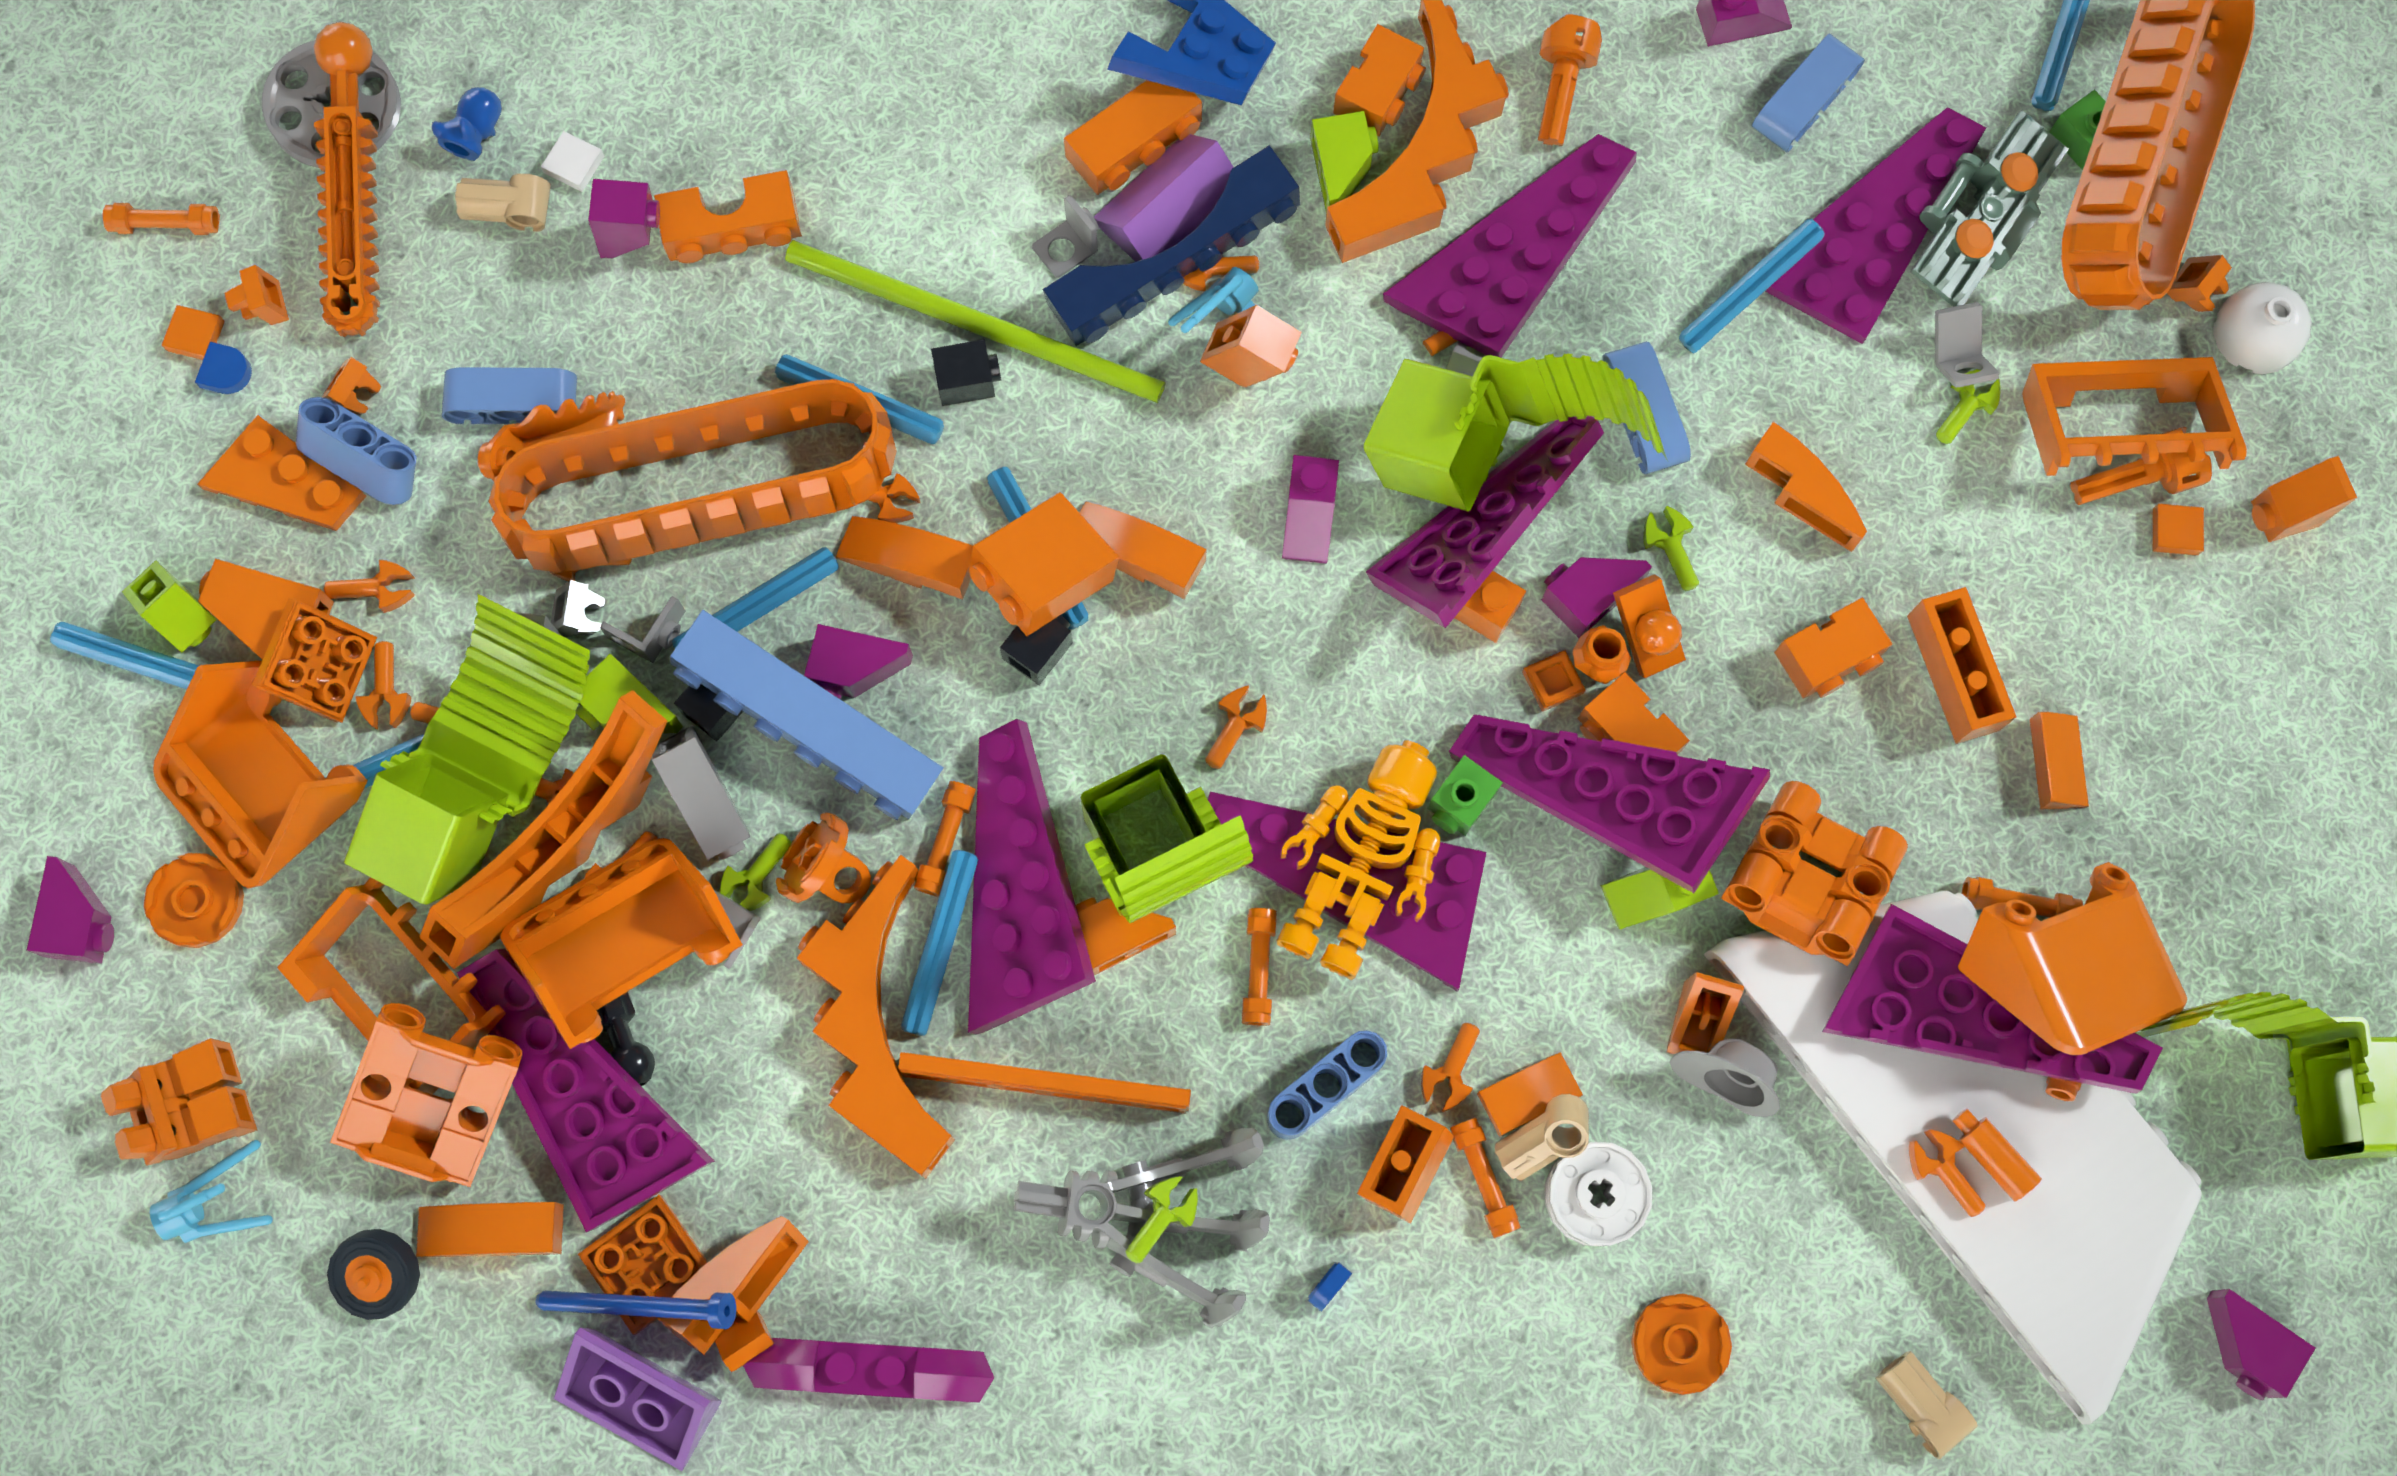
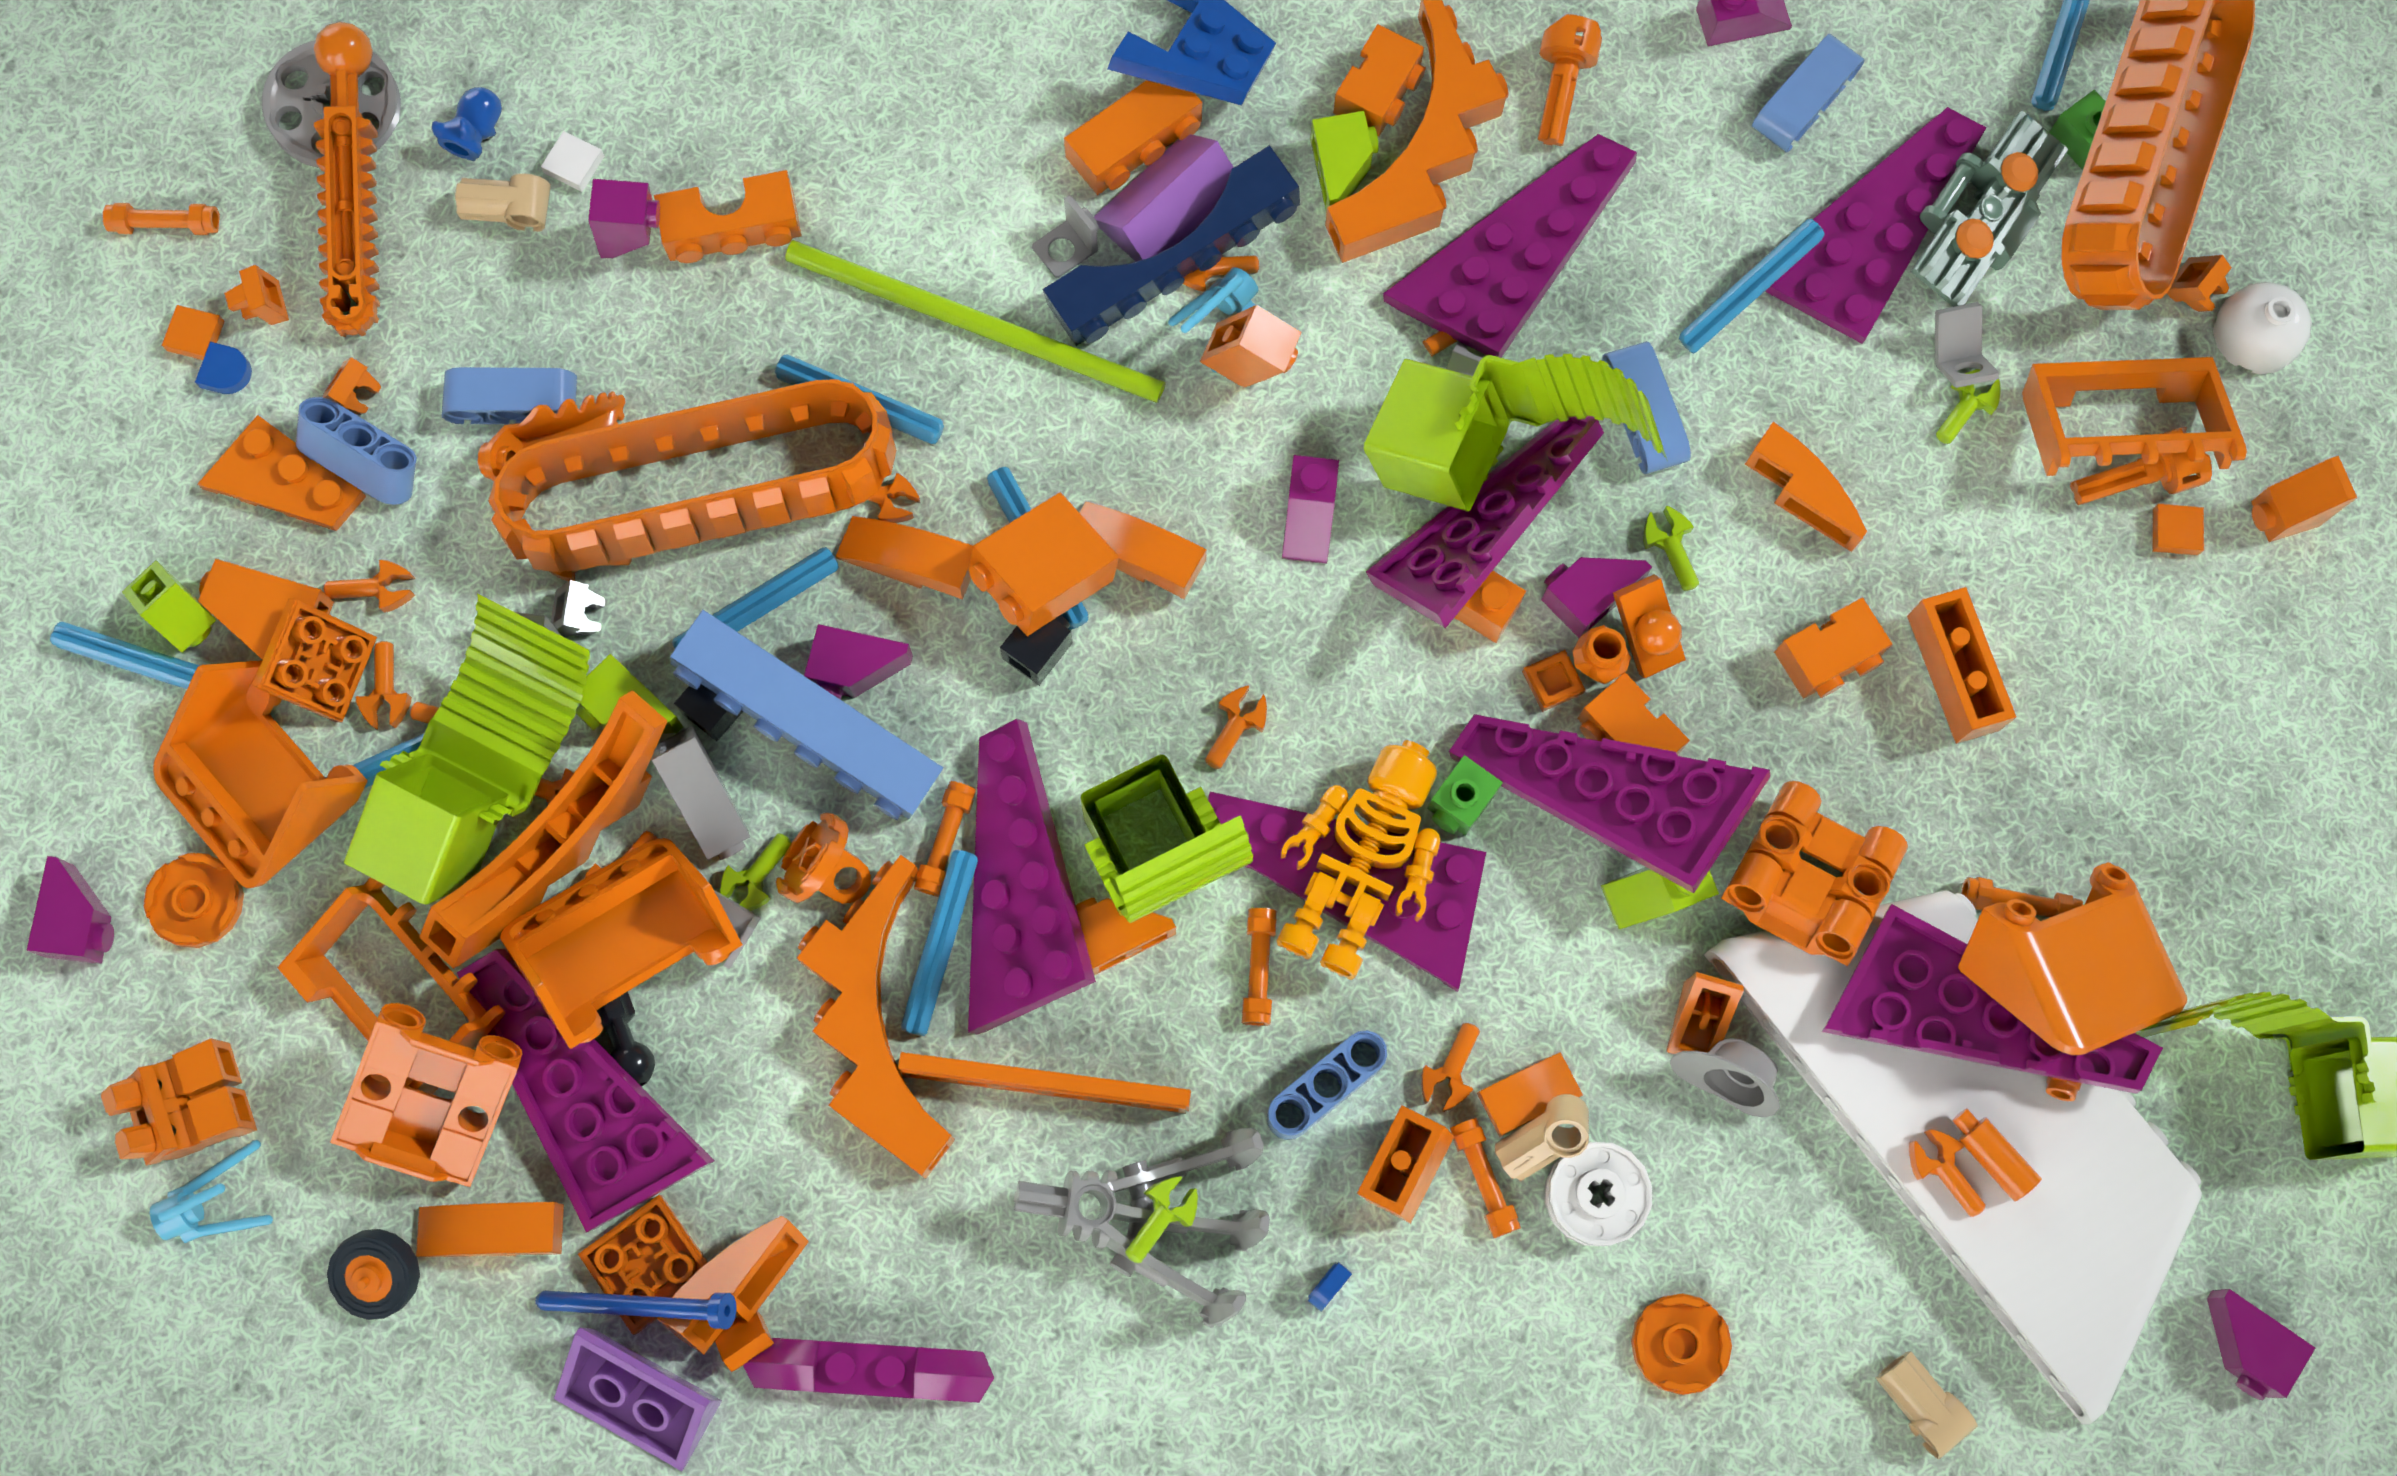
(659, 636): light grey bracket -> none
(965, 372): black brick -> none
(2058, 761): orange slope -> none

